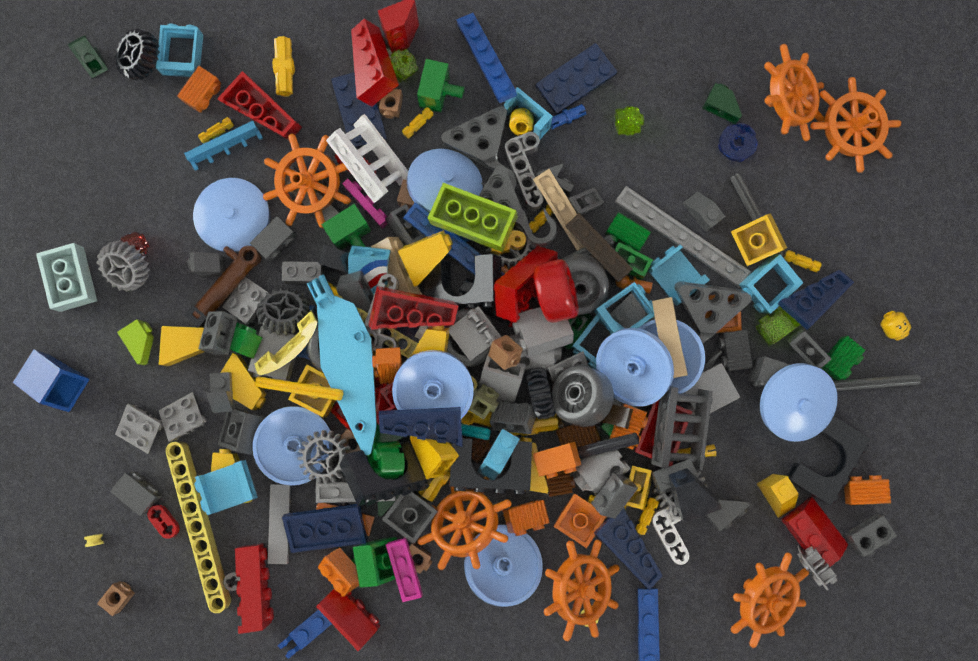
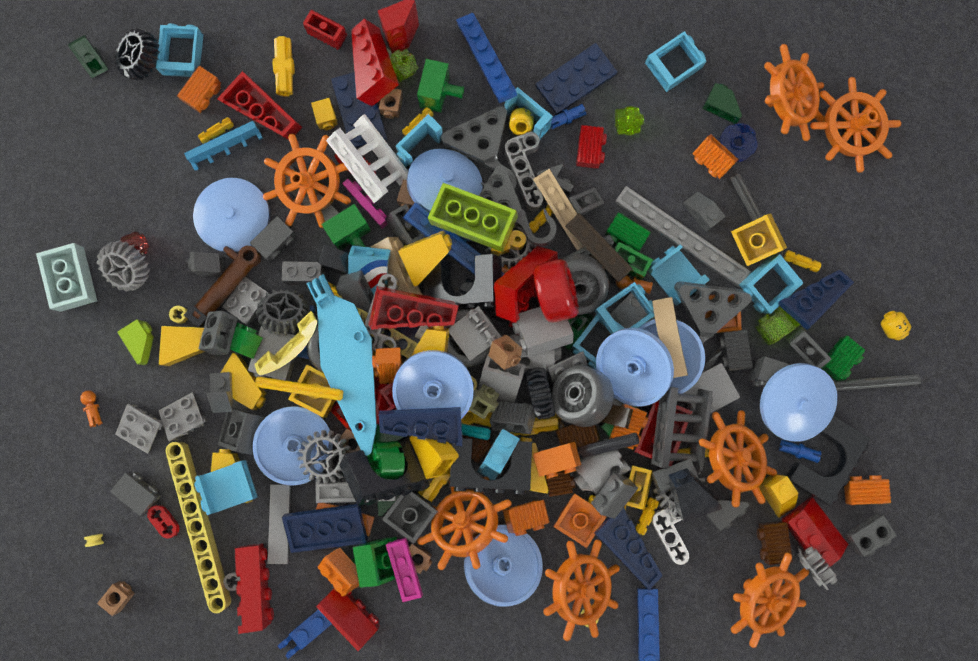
(50, 381): blue slope -> none
(88, 398): none -> orange pin
(173, 313): none -> light yellow bush
(324, 114): none -> yellow brick
(325, 29): none -> red brick
(424, 127): none -> medium azure panel
(590, 146): none -> red brick
(660, 71): none -> medium azure window
(714, 156): none -> orange brick
(737, 458): none -> orange piece
(774, 541): none -> reddish brown brick
(800, 451): none -> blue pin

